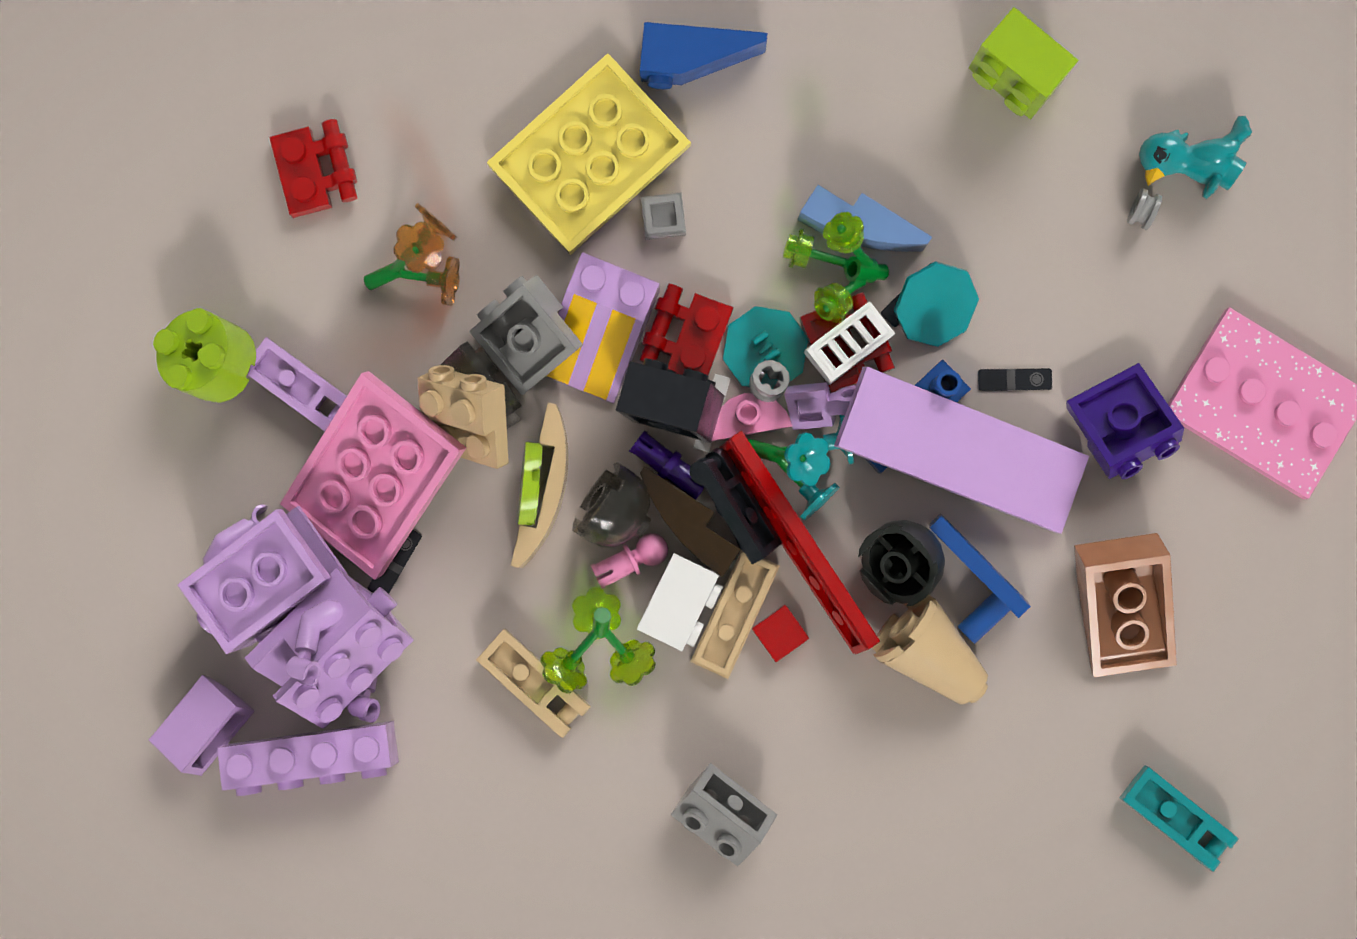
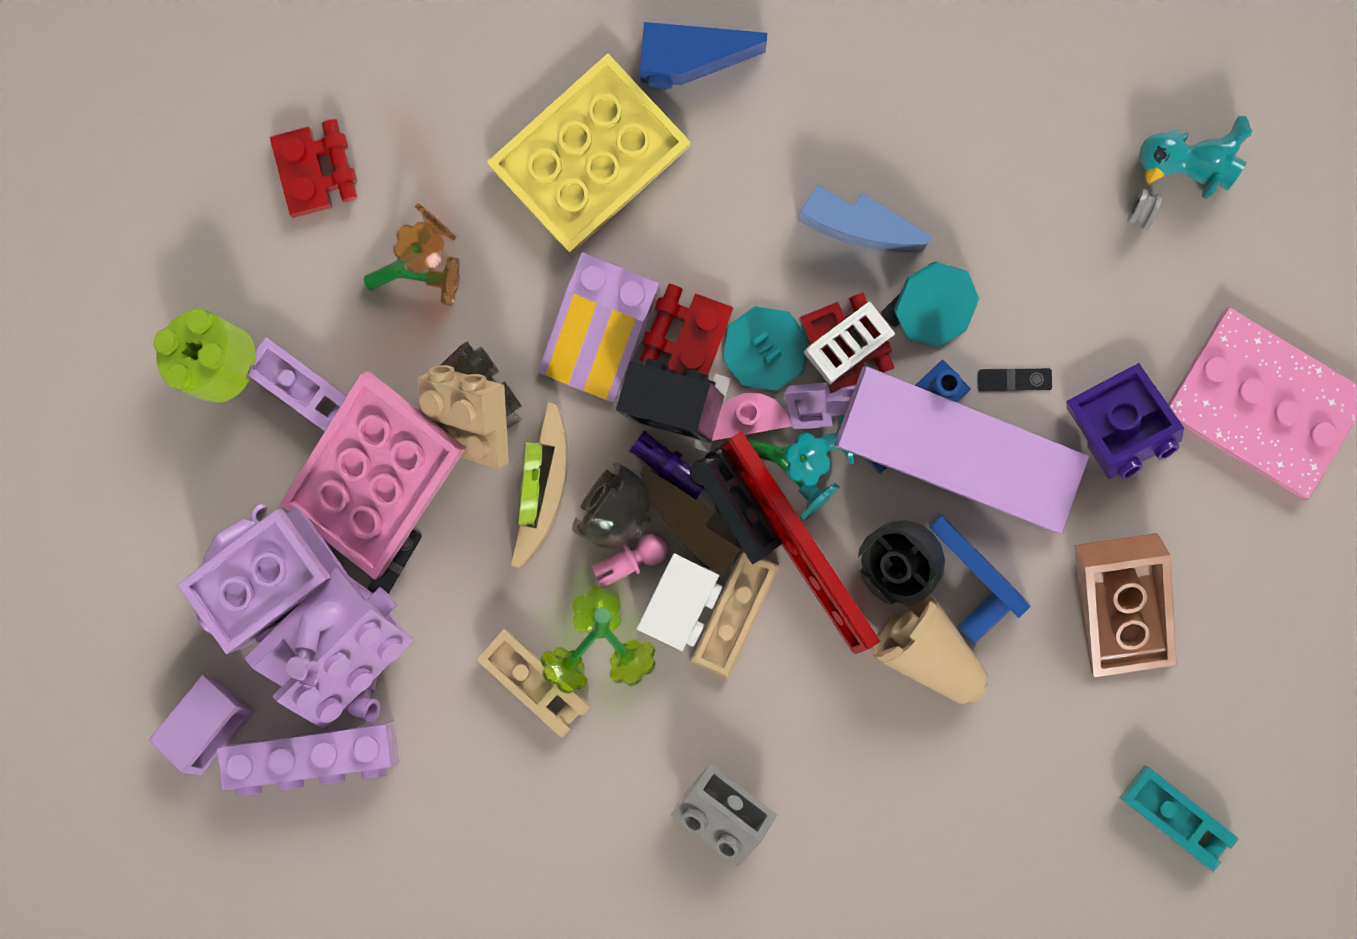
(525, 333): light grey plate -> none
(663, 216): light grey tile -> none
(763, 391): light grey bush -> none
(780, 633): red tile -> none
(843, 235): clear neon green plant -> none
(1021, 64): lime brick -> none

